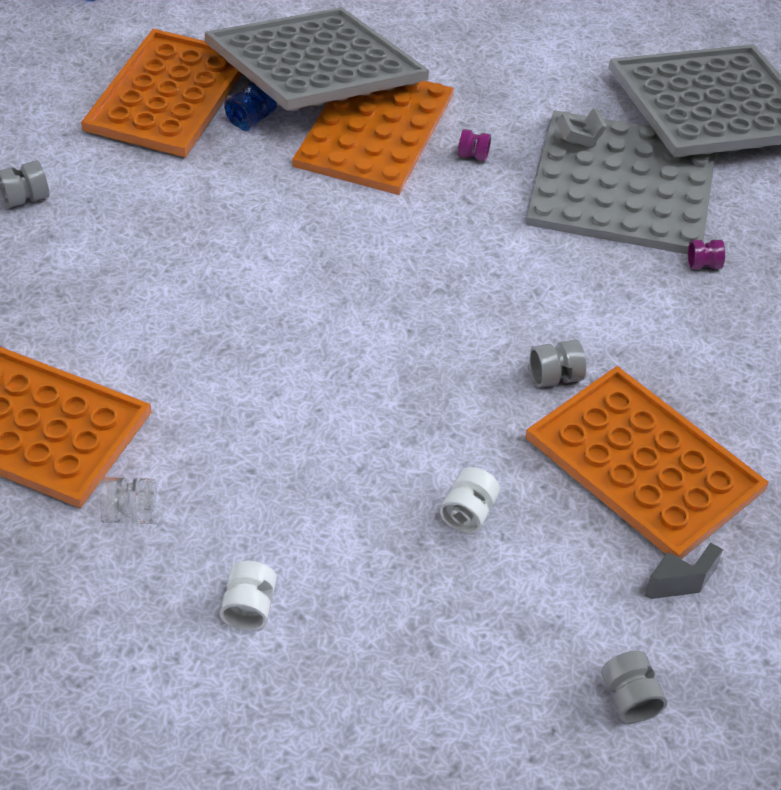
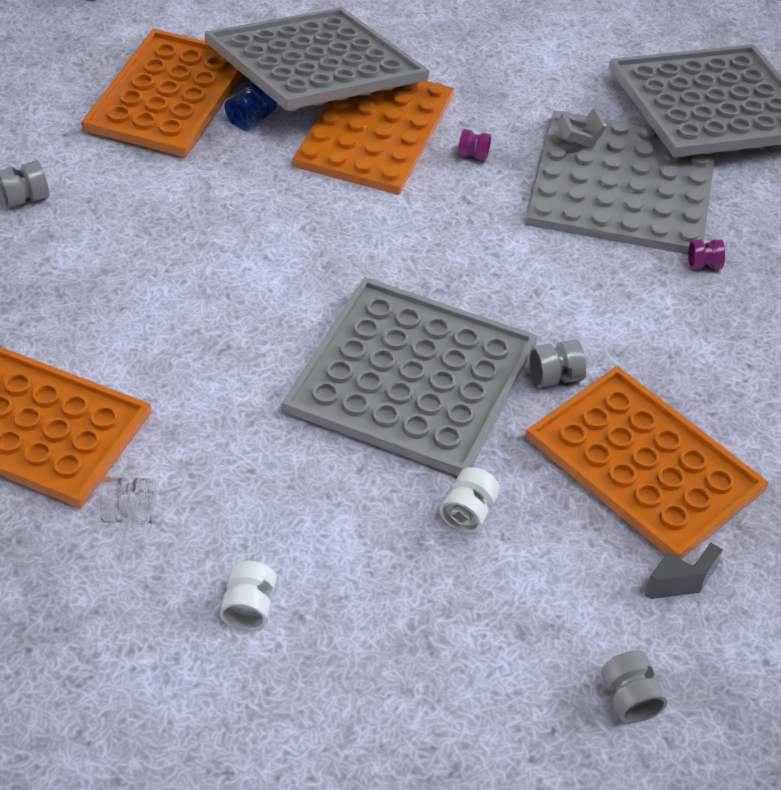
(411, 376): none -> light grey plate

